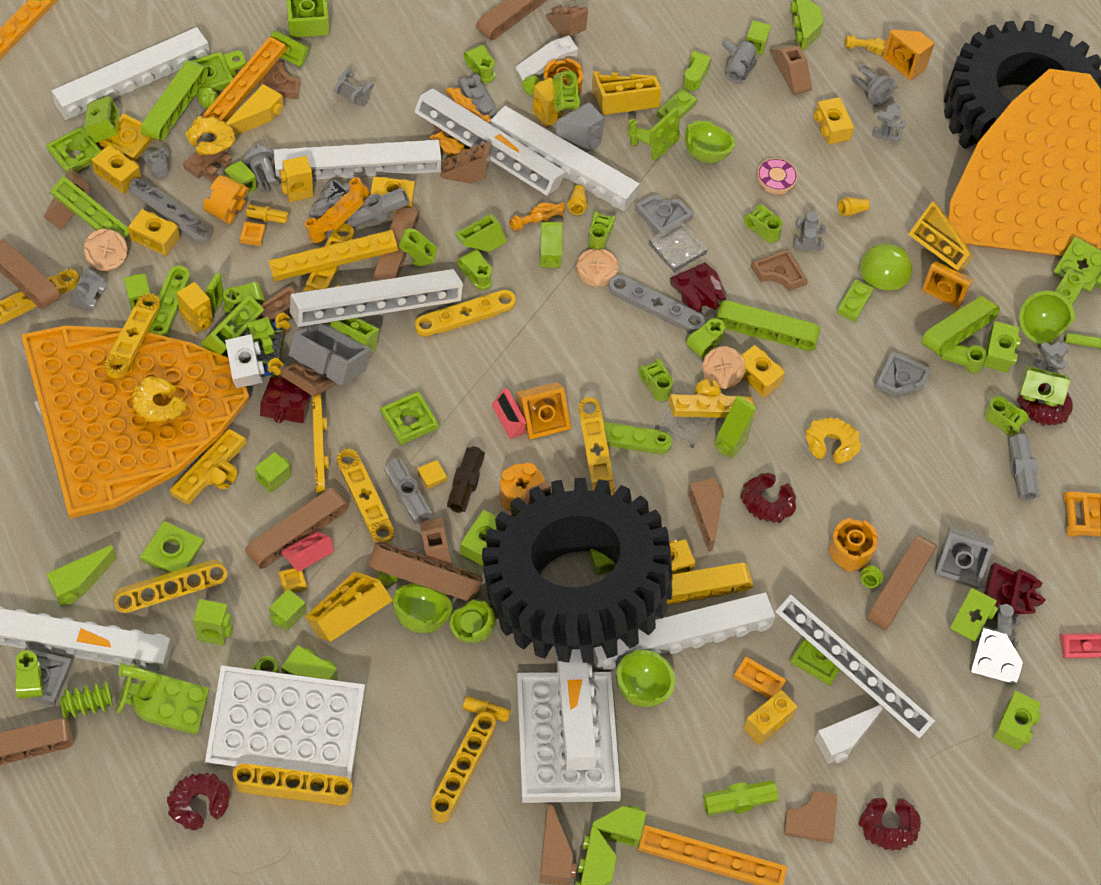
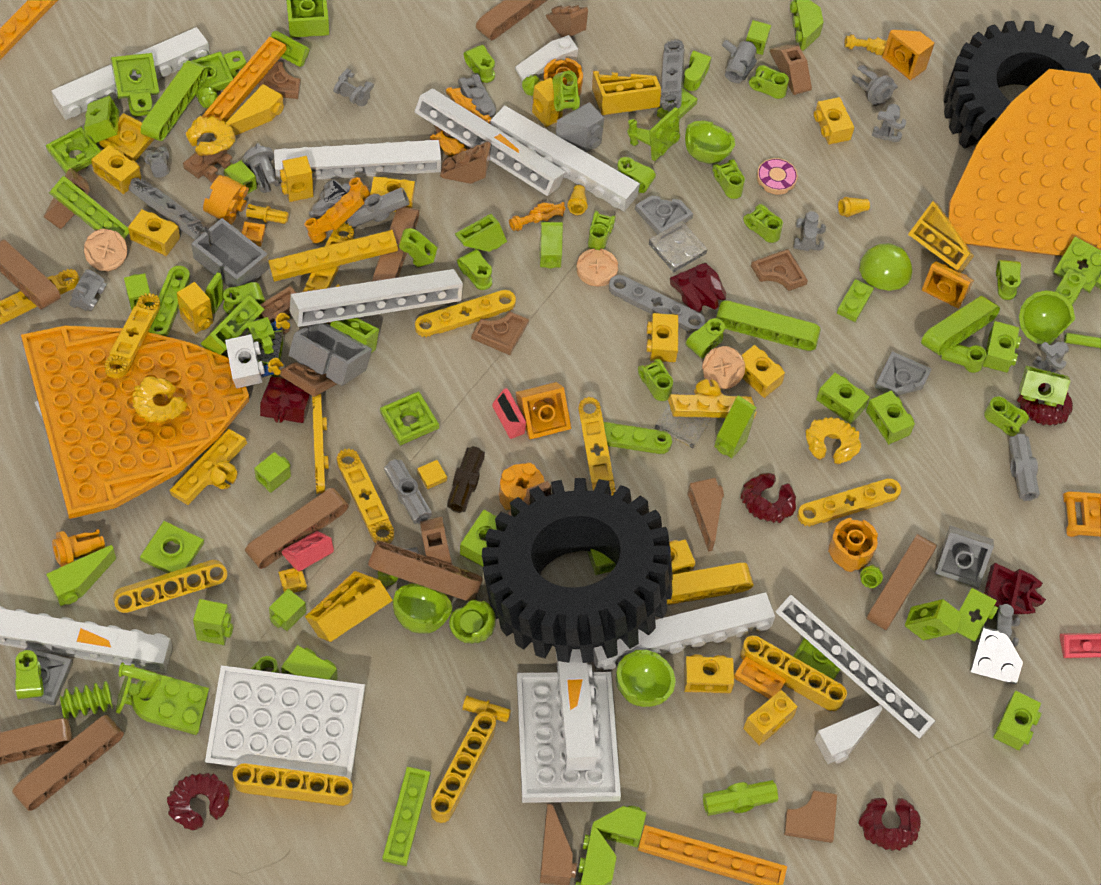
(67, 763): none -> medium nougat beam
(76, 546): none -> light orange piece
(136, 91): none -> lime plate
(230, 254): none -> light grey piece
(406, 816): none -> lime plate
(501, 333): none -> medium nougat tile
(637, 172): none -> lime piece
(663, 348): none -> yellow brick
(672, 84): none -> light grey piece
(697, 681): none -> yellow brick
(729, 178): none -> lime piece
(771, 82): none -> lime piece
(805, 673): none -> yellow beam
(834, 506): none -> yellow piece
(847, 408): none -> lime brick
(891, 428): none -> lime brick
(933, 619): none -> lime brick
(1008, 278): none -> lime piece

